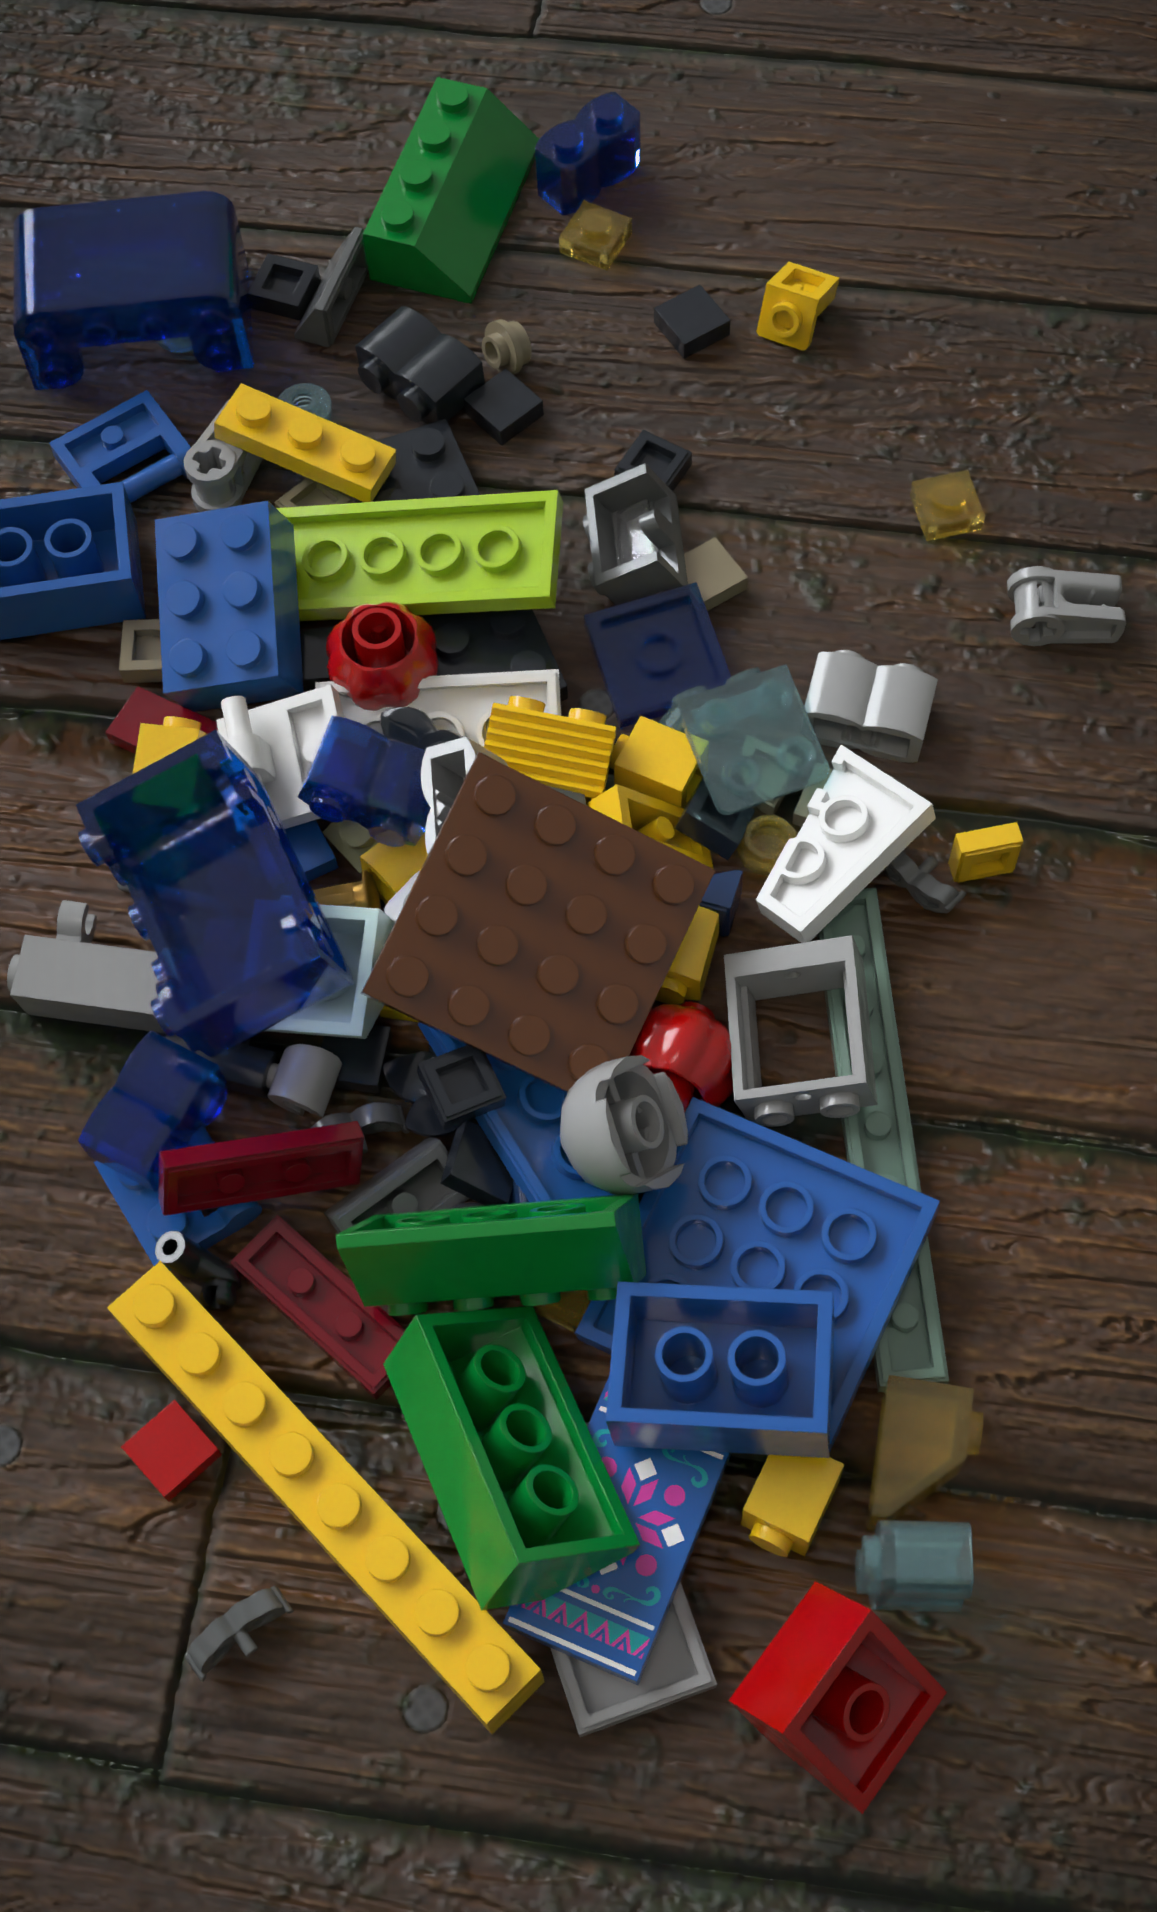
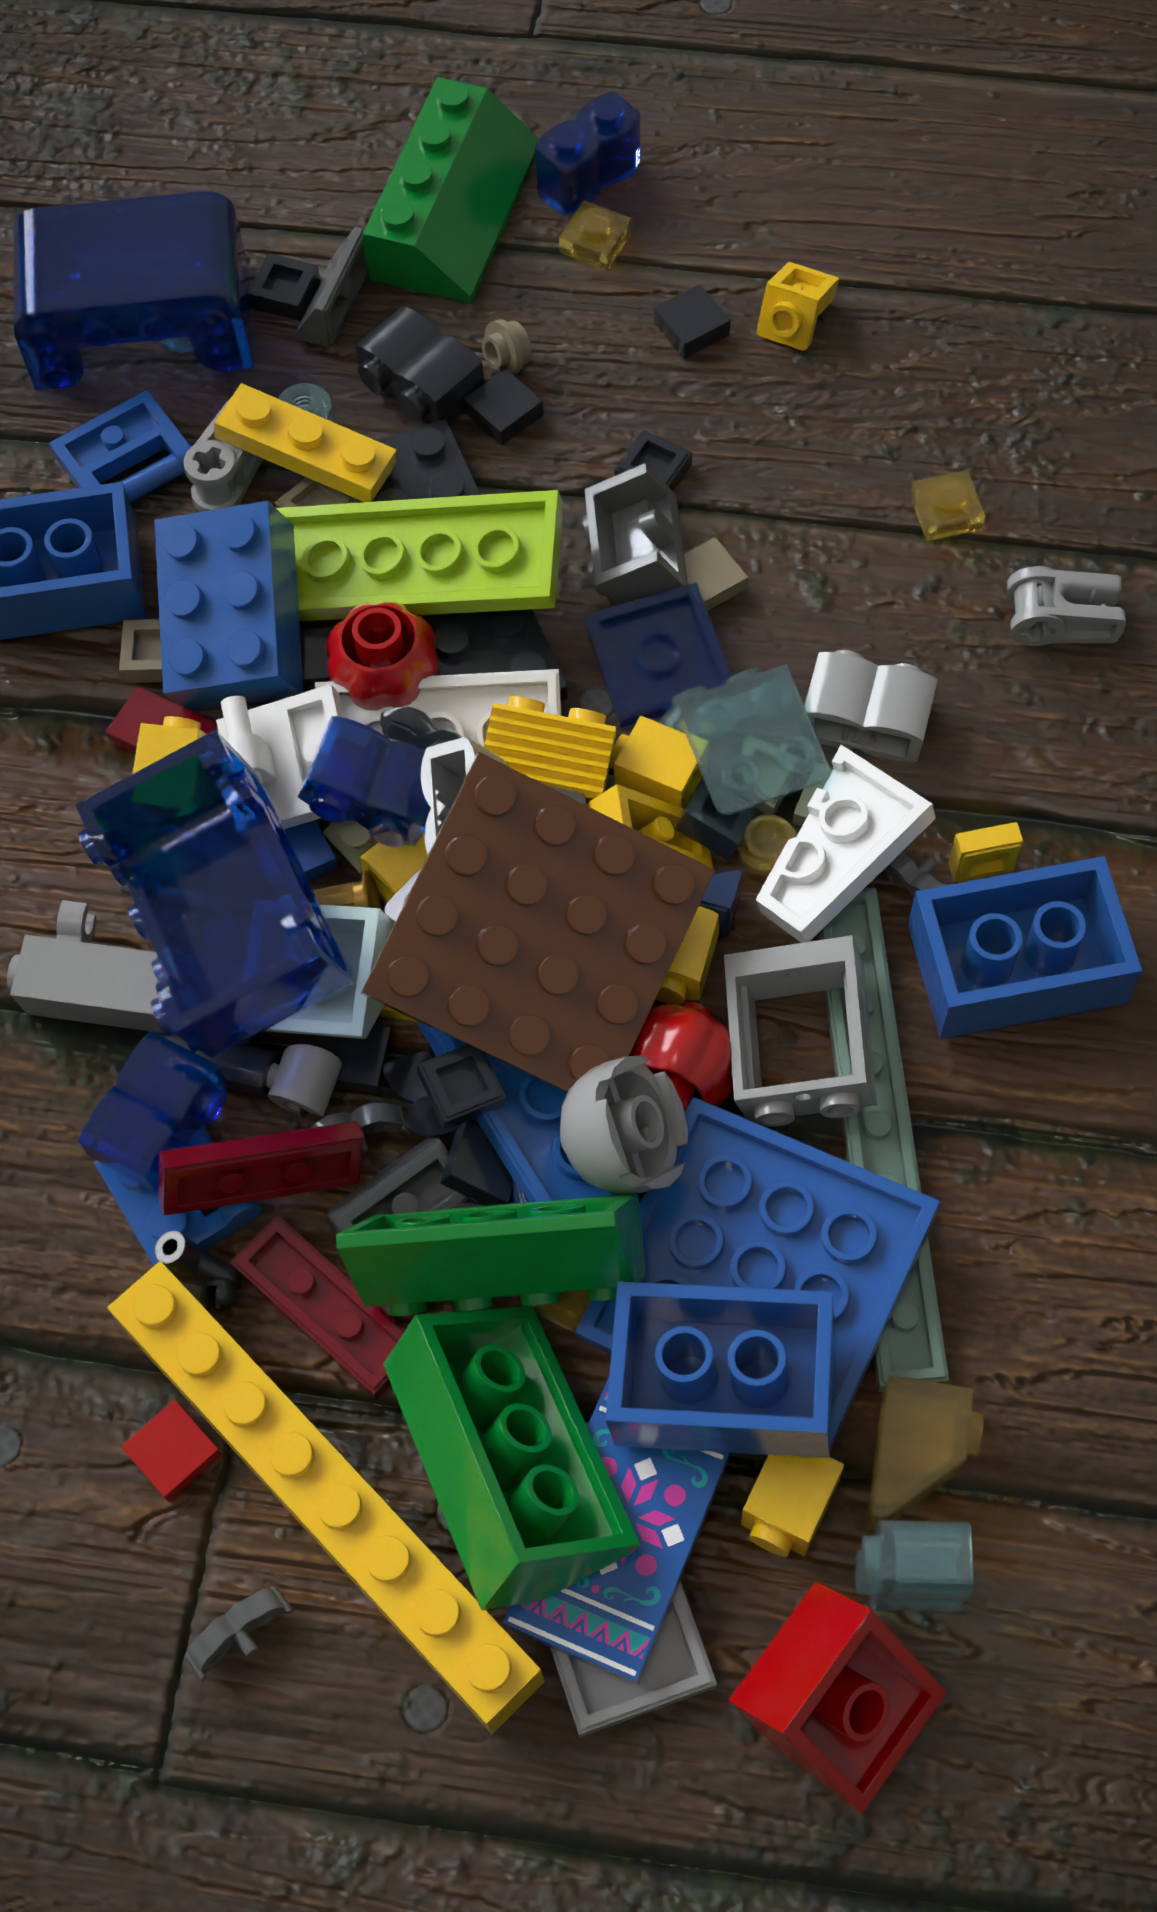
(1023, 947): none -> blue brick

